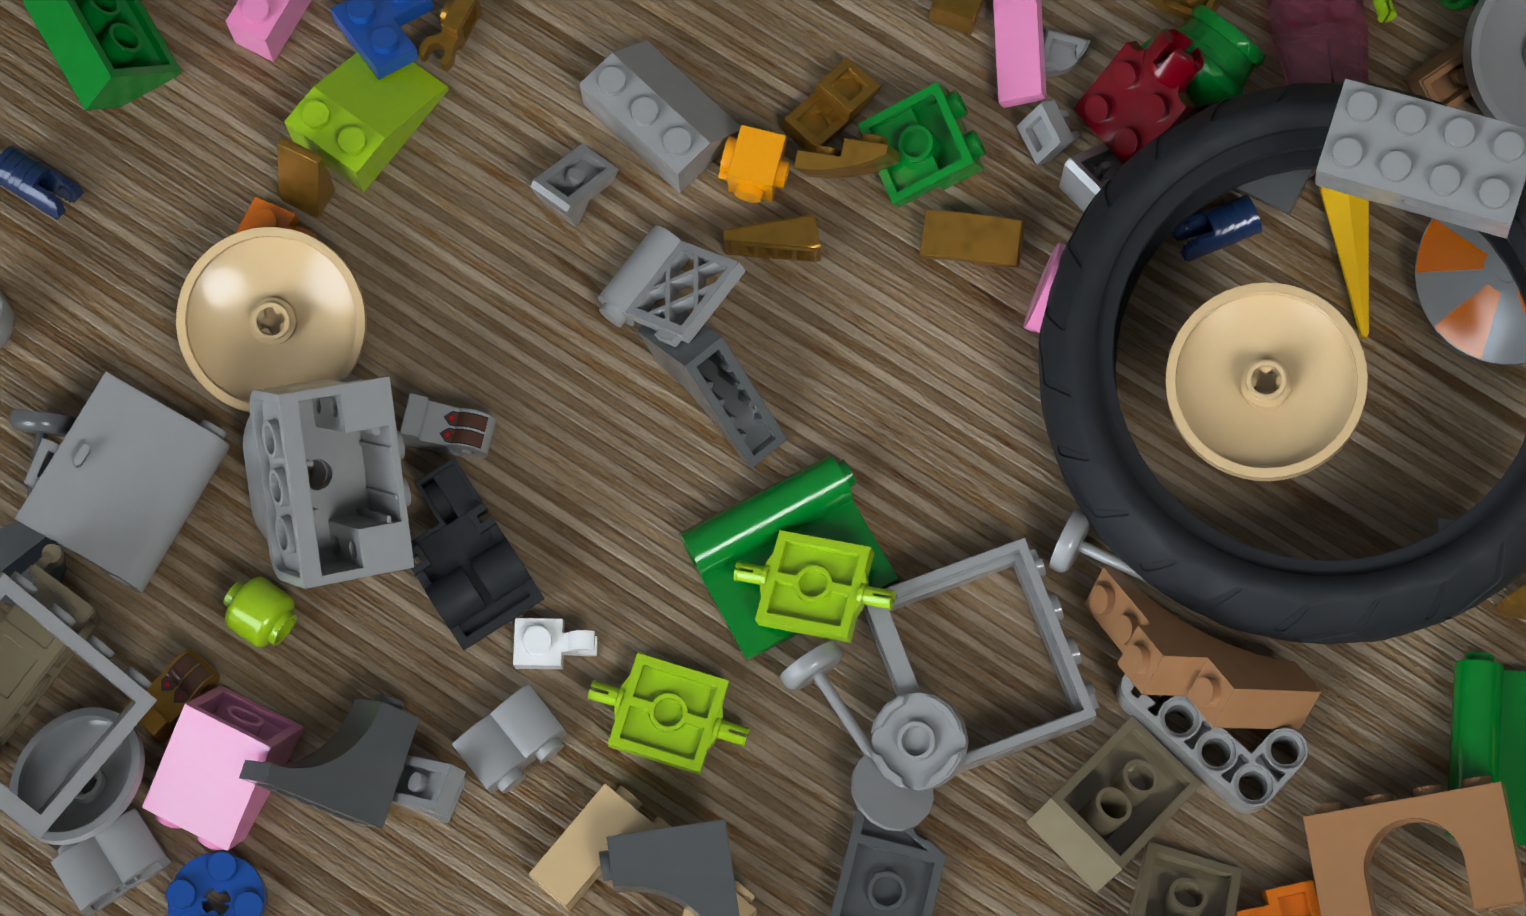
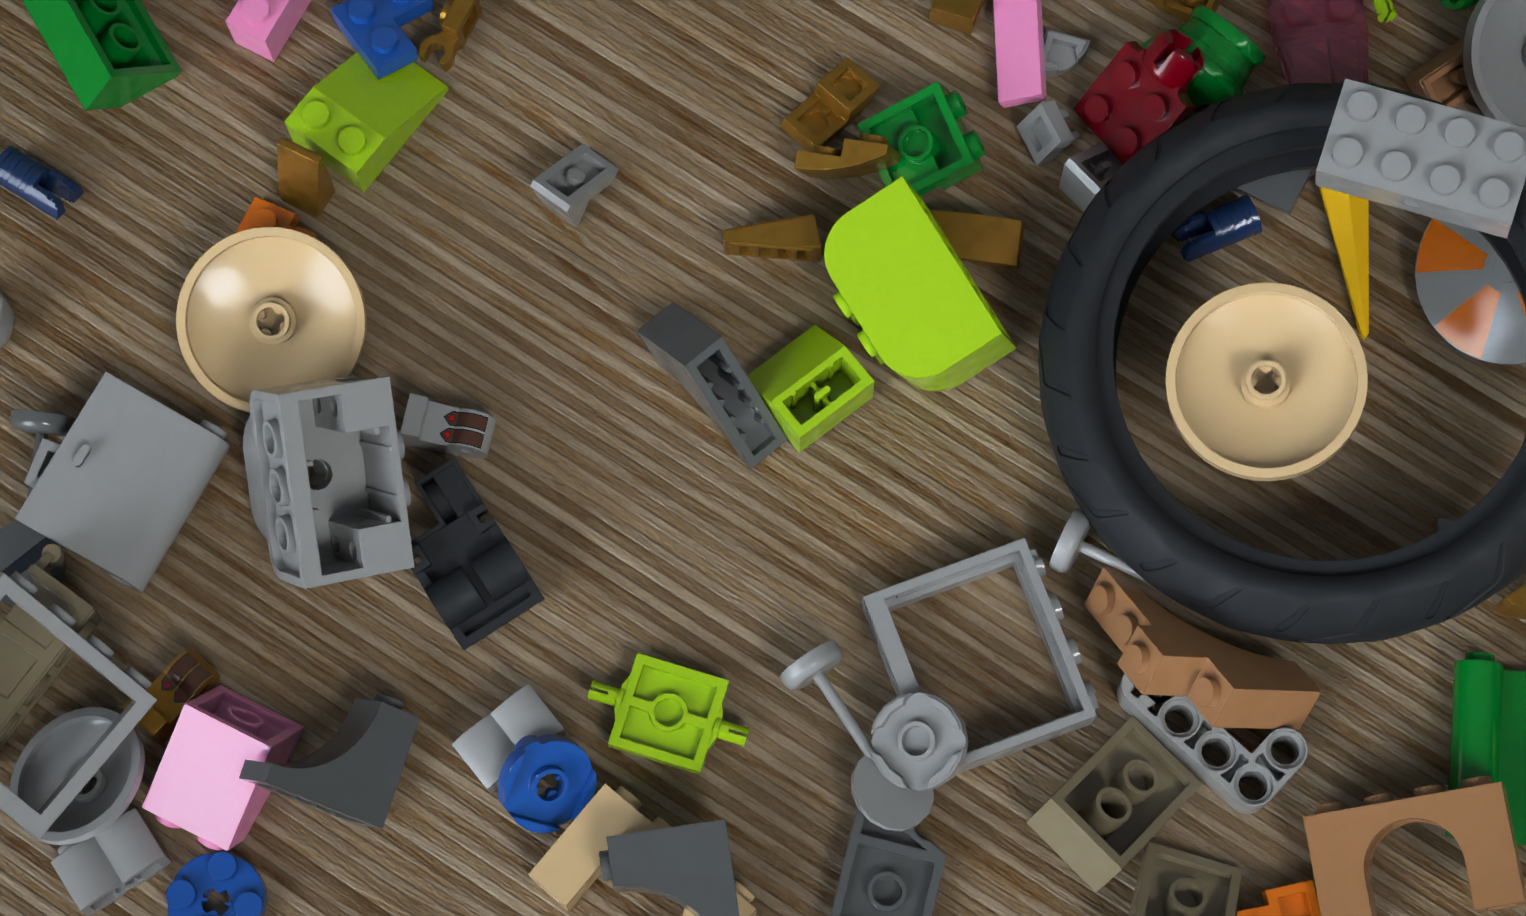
(259, 612): lime head -> none
(429, 788): light grey slope -> none
(528, 764): none -> blue plate
(543, 643): white plate -> none
(653, 274): light grey piece -> none
(658, 112): light grey slope -> none
(755, 164): light orange brick -> none
(807, 503): green door -> none
(812, 386): none -> lime slope
(814, 586): lime plate -> none
(911, 292): none -> lime brick
(1039, 301): bright pink tile -> none

